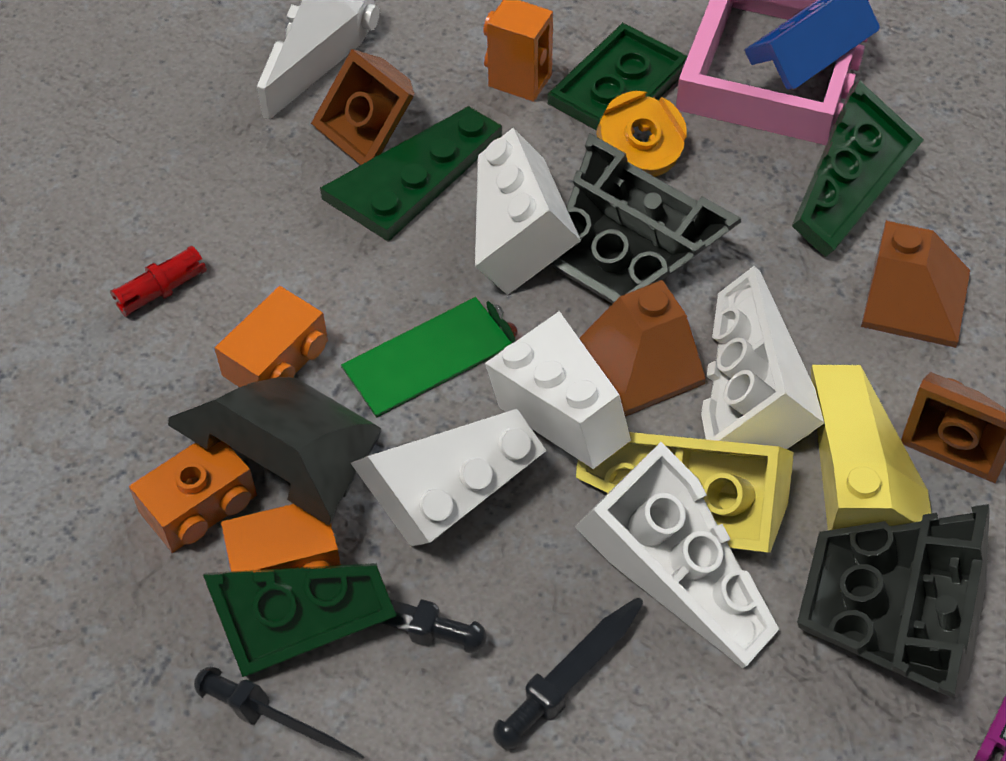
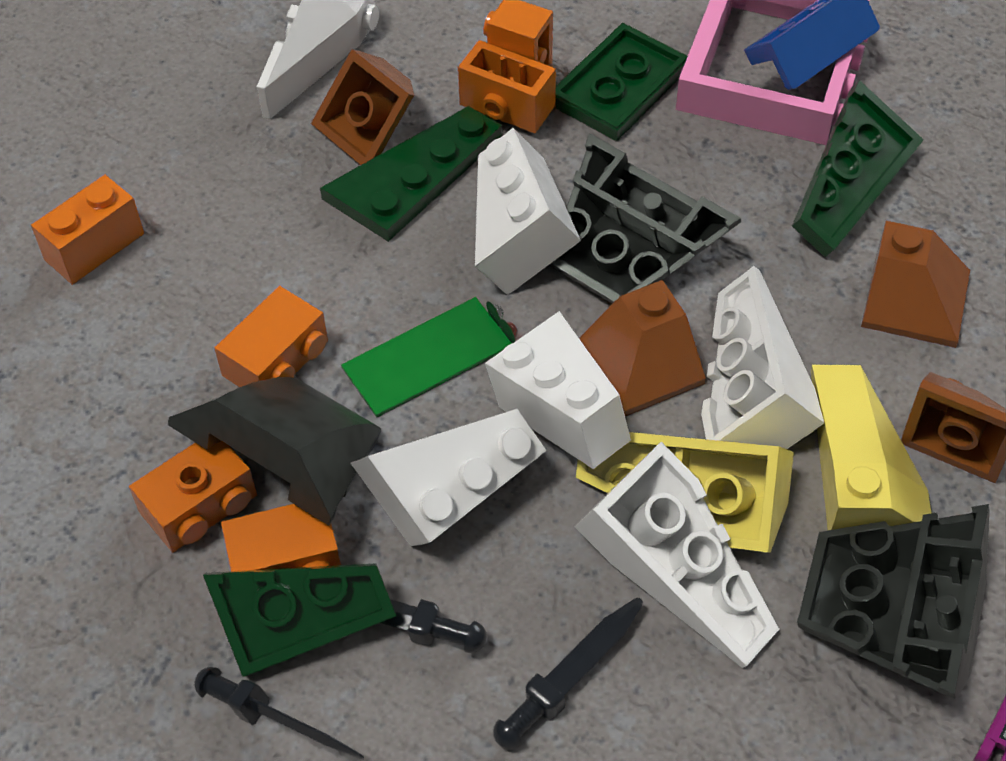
(88, 229): none -> orange brick
(158, 281): red pin -> none
(507, 86): none -> orange brick
(646, 113): light orange plate -> none

